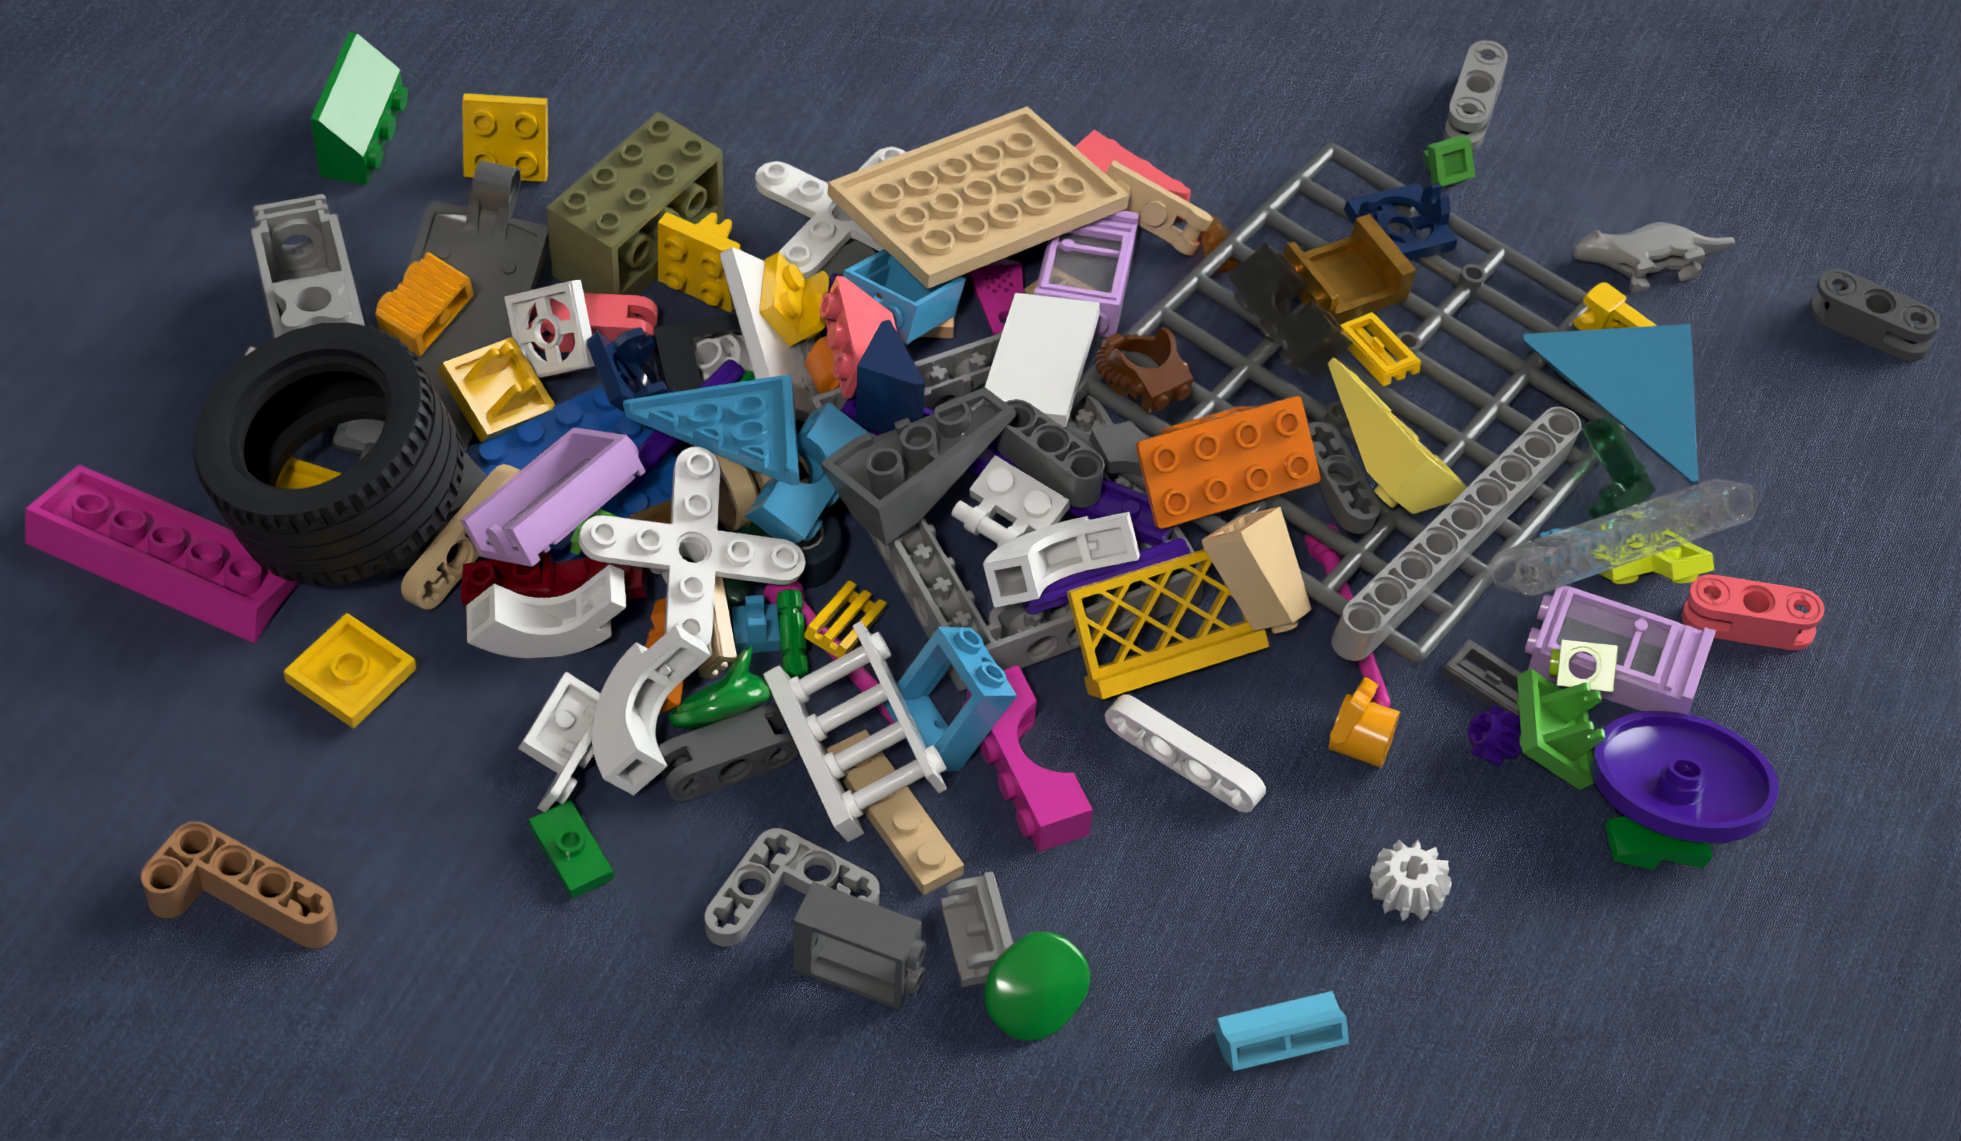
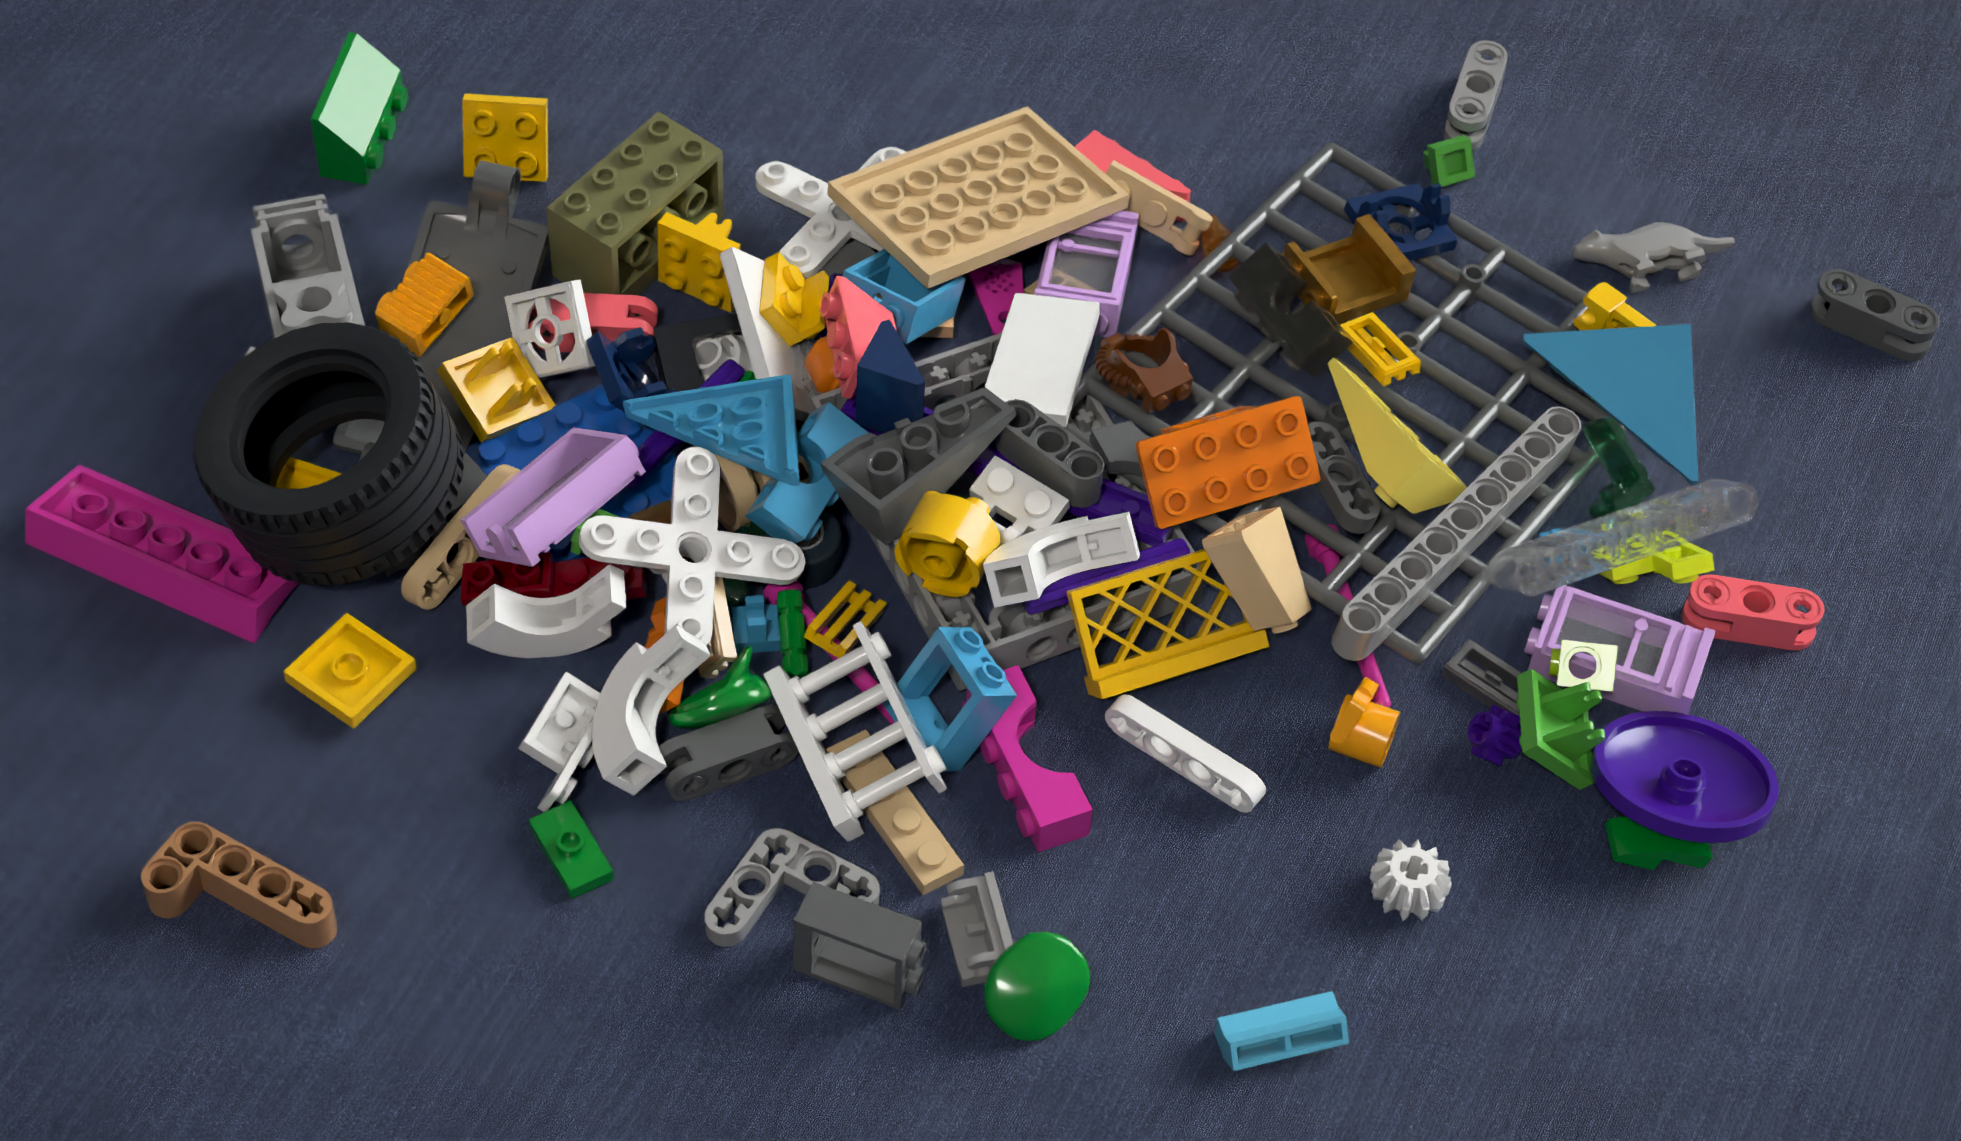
(947, 543): none -> yellow brick

